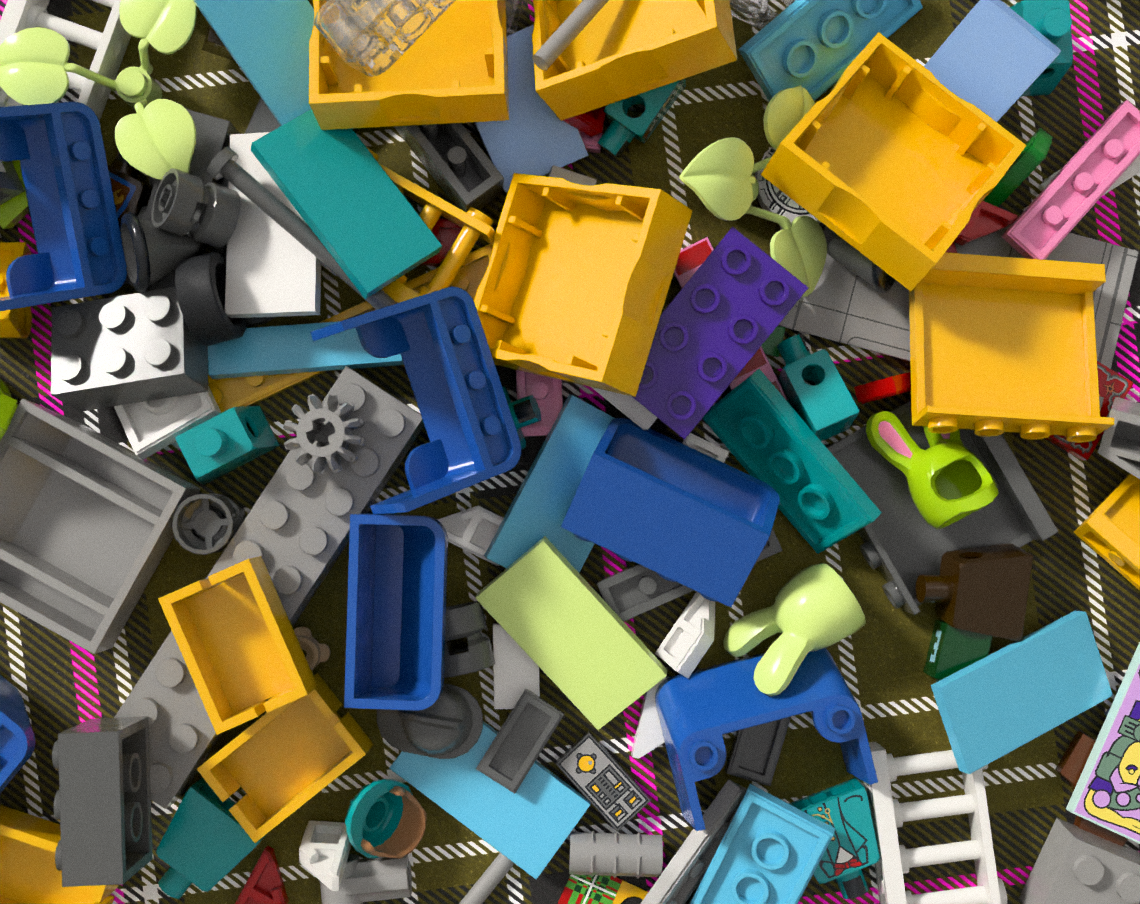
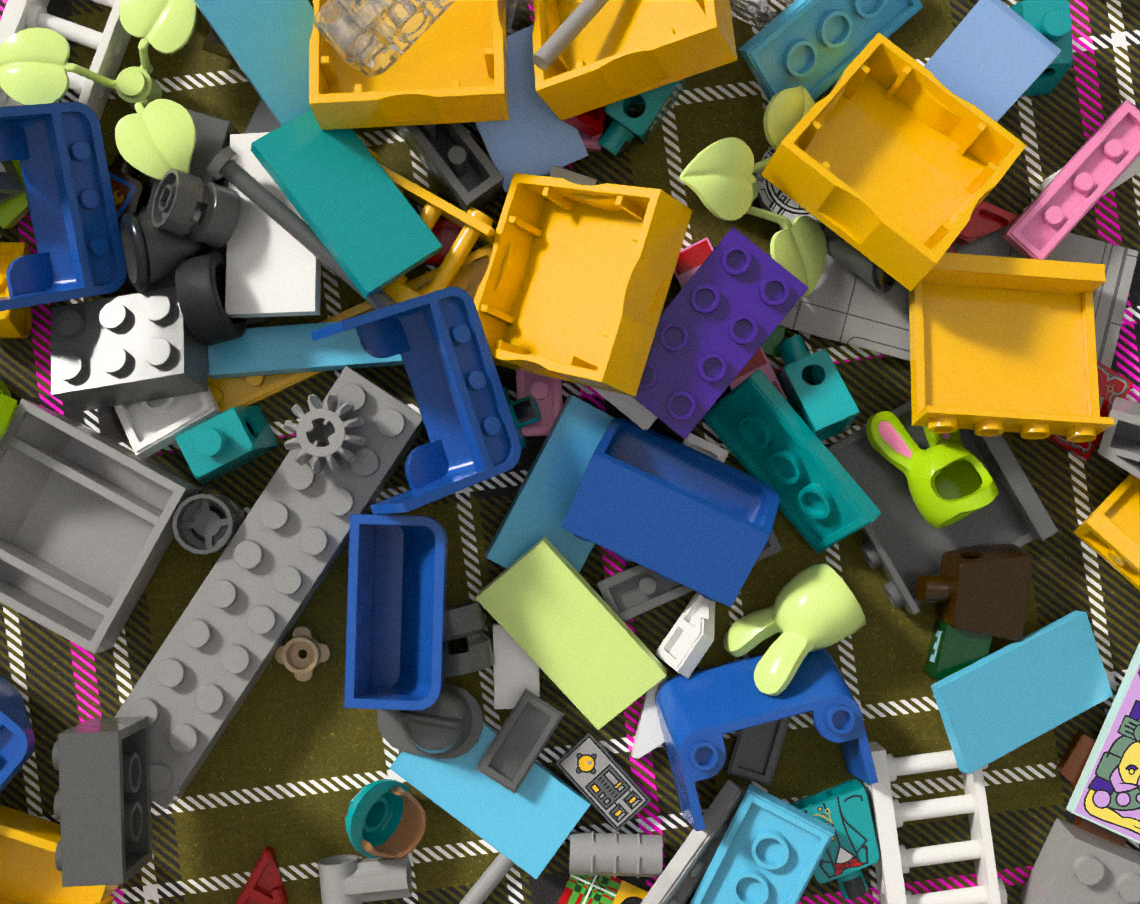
(201, 842): teal torso -> none
(238, 644): yellow piece -> none
(285, 759): yellow piece -> none
(325, 851): white tile -> none
(472, 530): white tile -> none
(883, 388): red tile -> none
(1023, 166): green tile -> none

